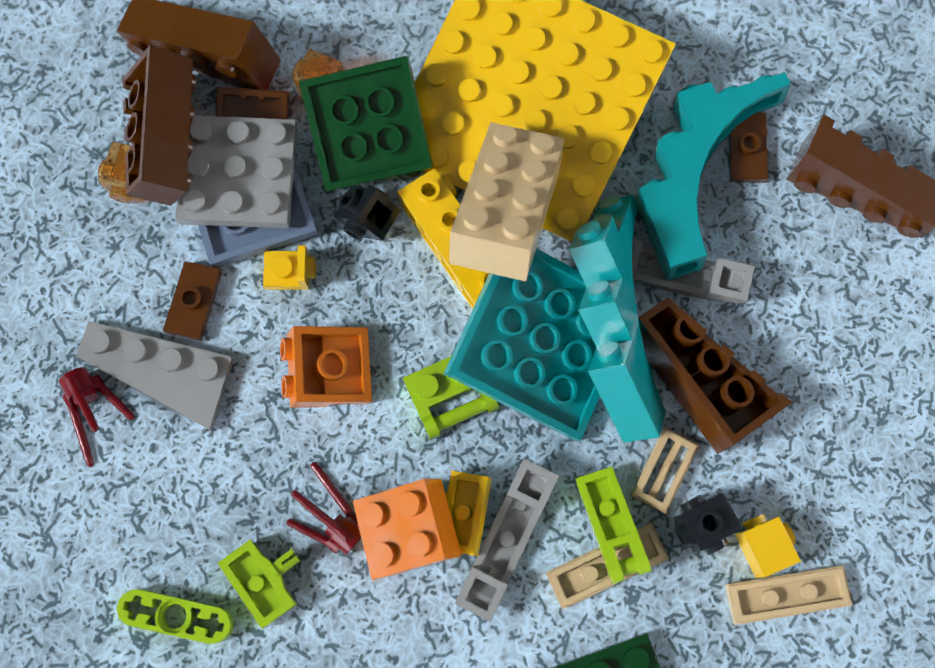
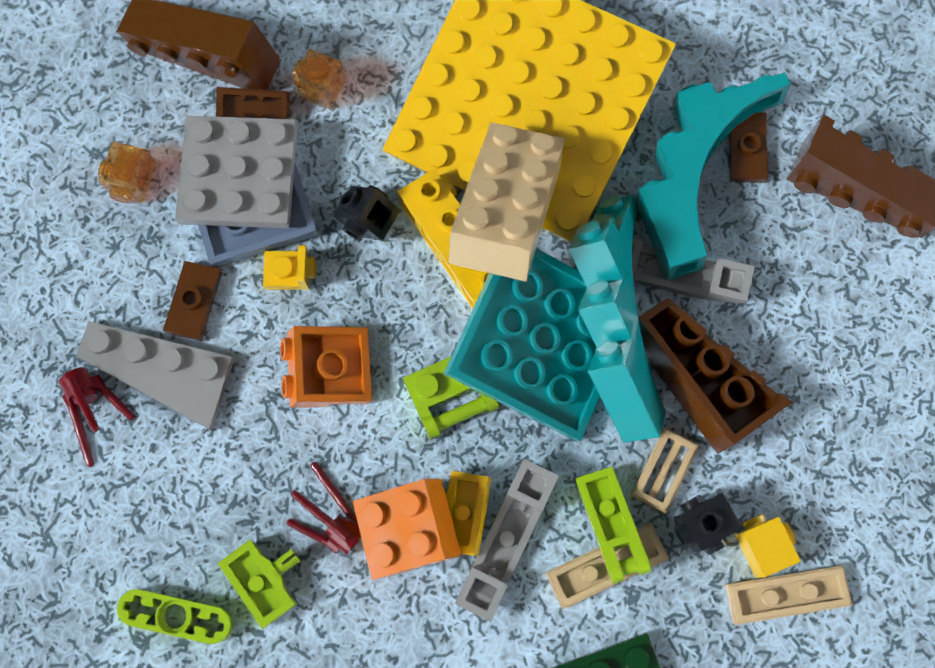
(159, 125): reddish brown wedge -> none
(366, 123): dark green plate -> none

